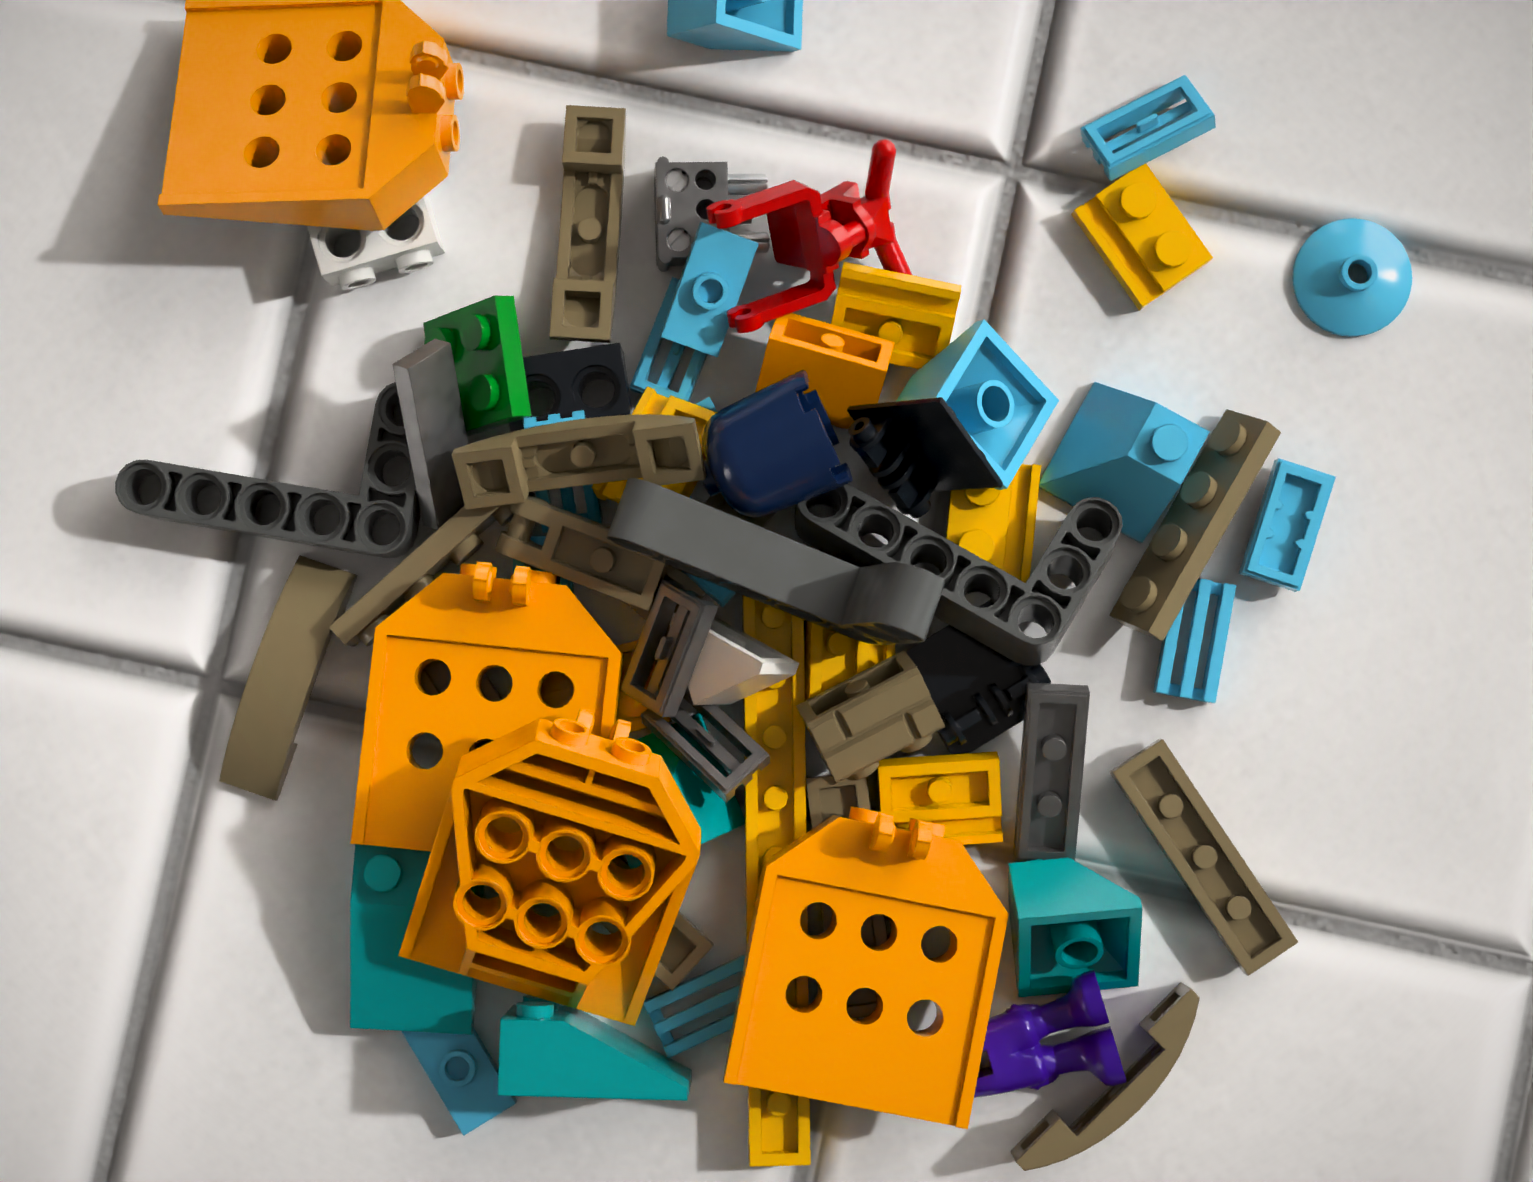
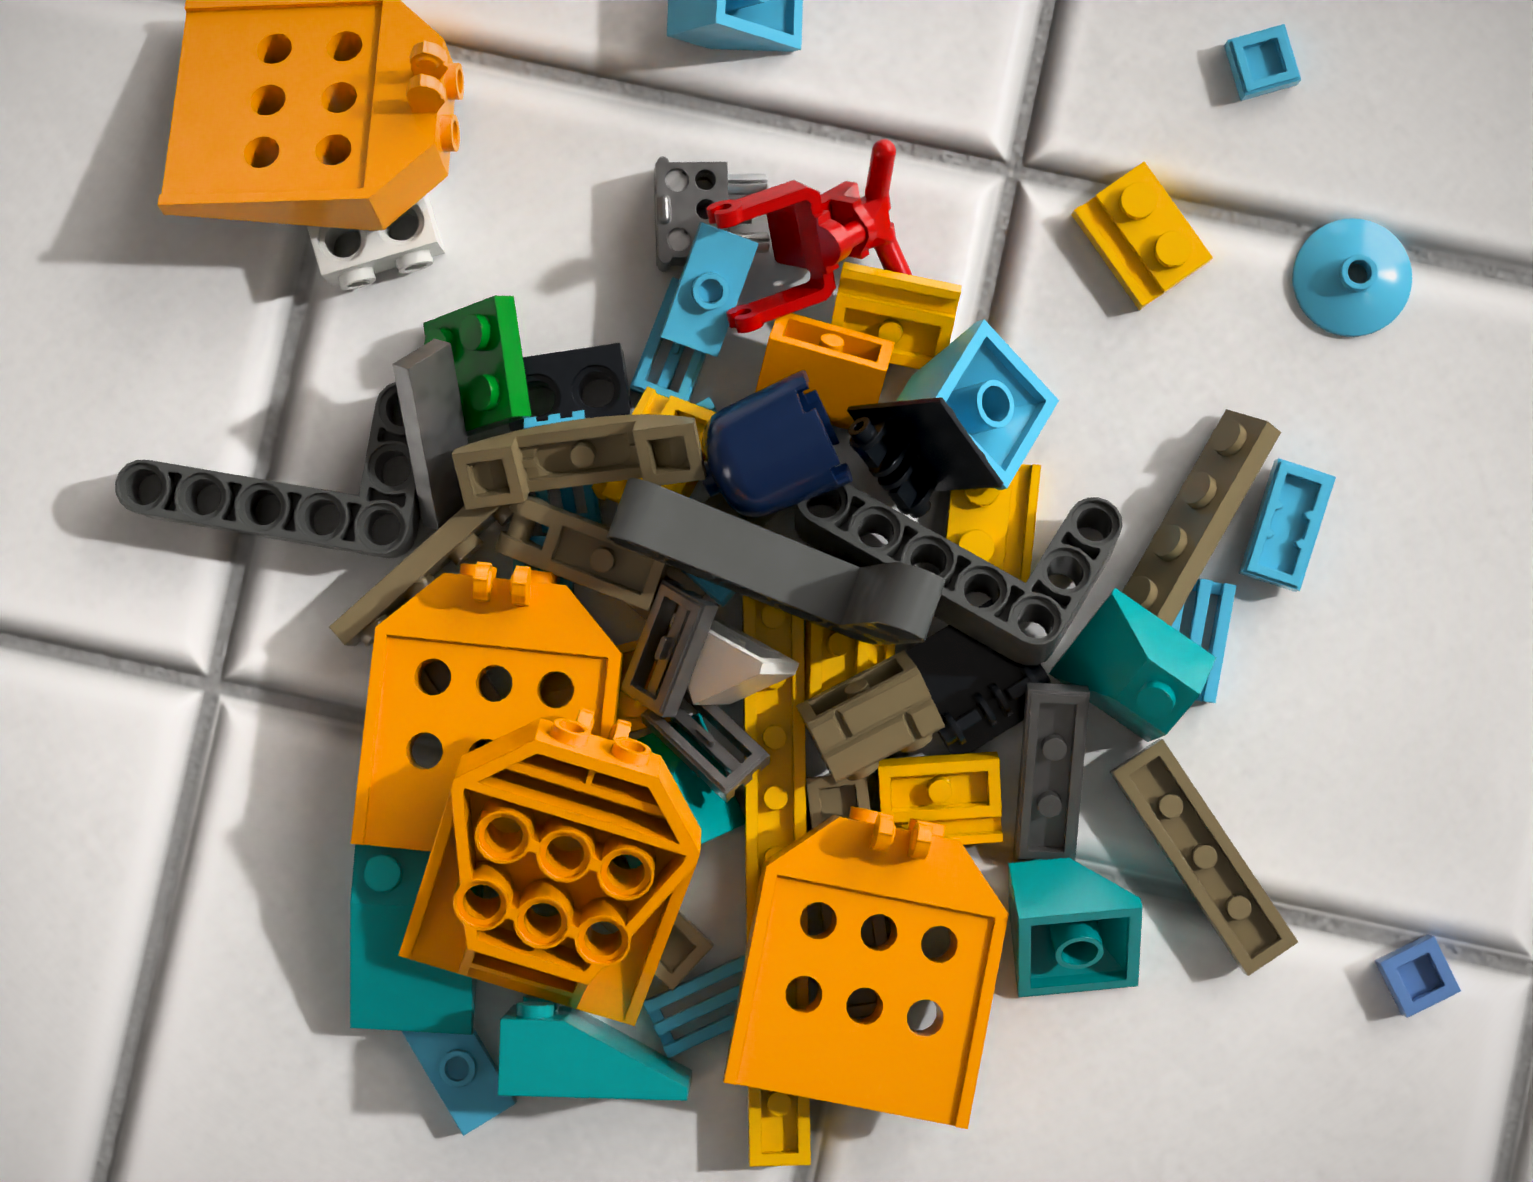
(284, 677): dark tan slope -> none
(589, 224): dark tan slope -> none
(1022, 1061): dark purple piece -> none
(1056, 1141): dark tan slope -> none
(1124, 454): medium azure slope -> none
(1135, 667): none -> teal slope
(1153, 133): medium azure tile -> none
(1262, 62): none -> medium azure tile
(1417, 975): none -> medium blue tile

